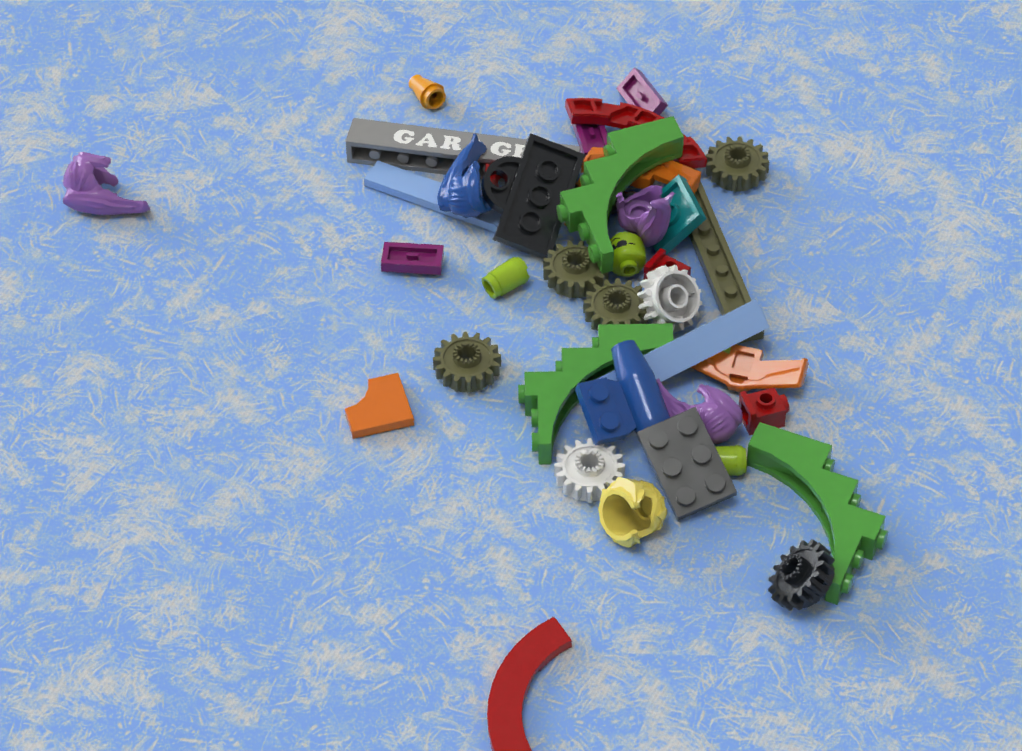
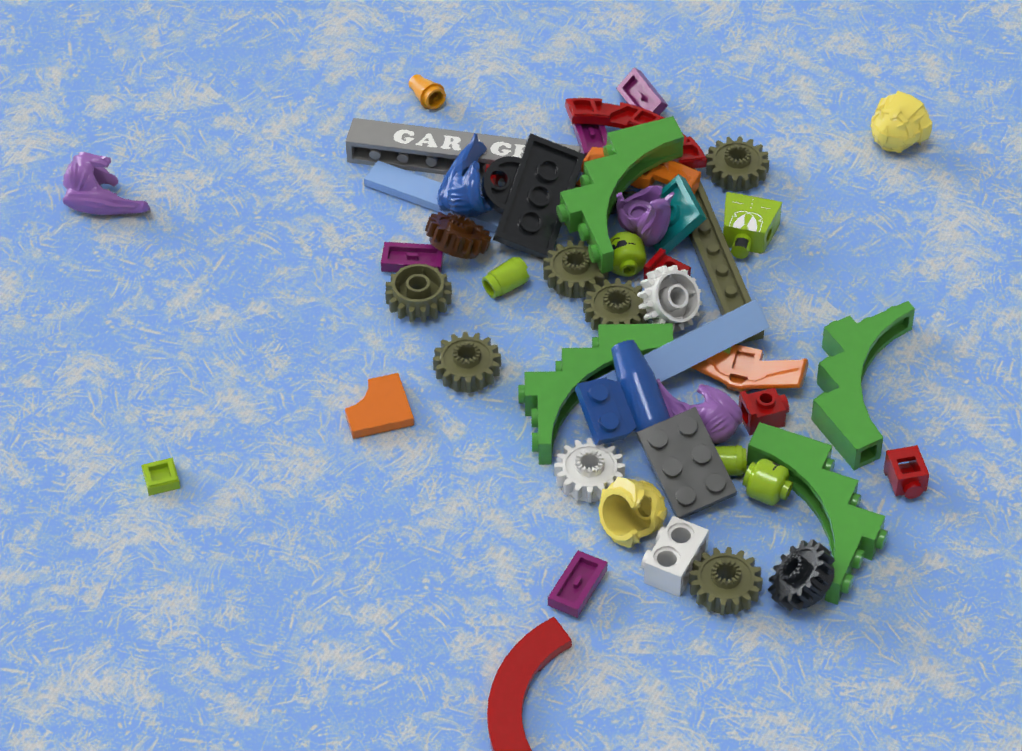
(160, 476): none -> lime tile
(418, 292): none -> olive gear
(457, 236): none -> reddish brown gear
(577, 583): none -> magenta plate
(673, 555): none -> white brick
(725, 581): none -> olive gear
(750, 223): none -> lime torso
(767, 482): none -> lime head
(841, 407): none -> bright green arch
(900, 122): none -> light yellow helmet
(907, 478): none -> red brick

